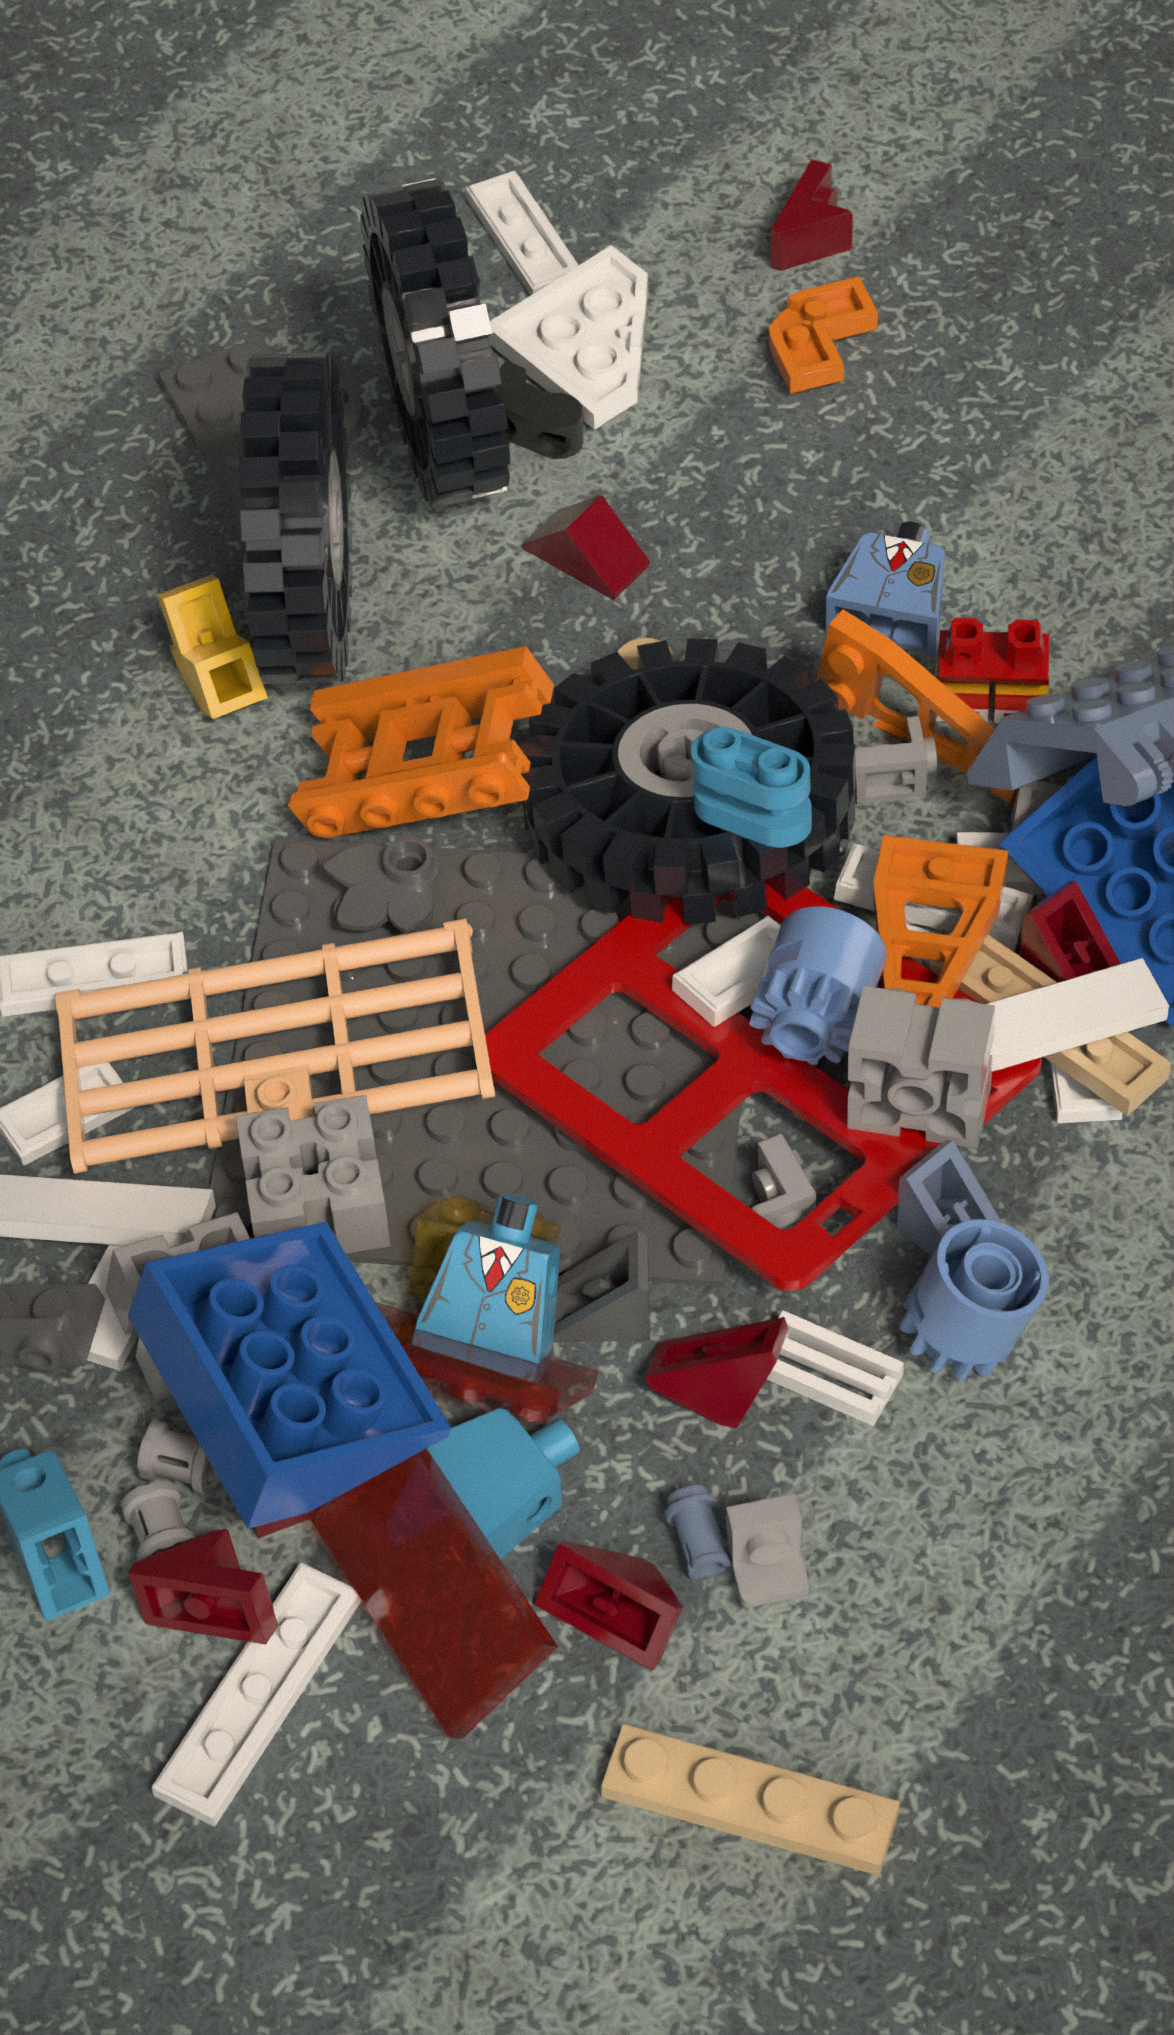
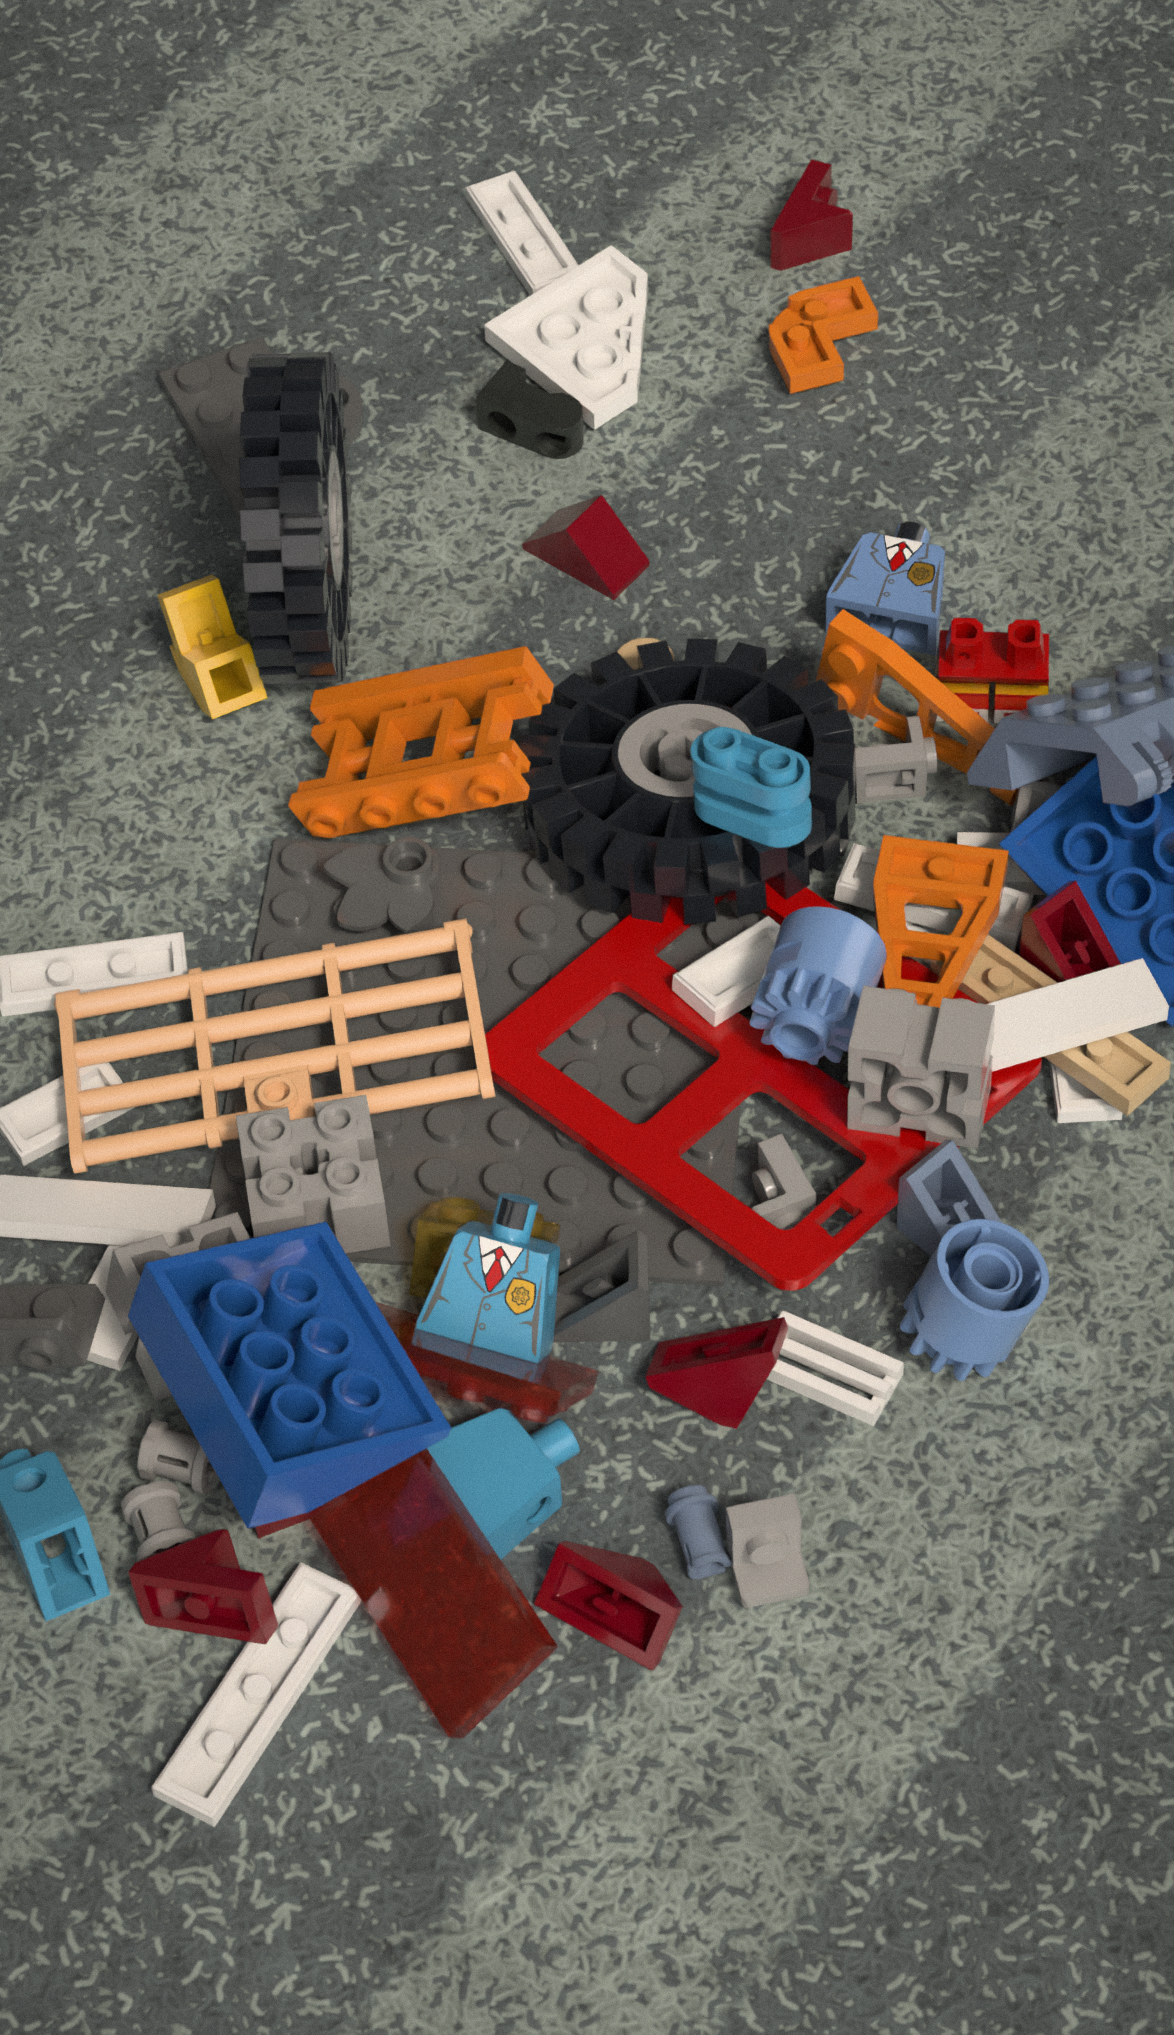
(435, 342): black wheel -> none
(751, 1799): tan plate -> none

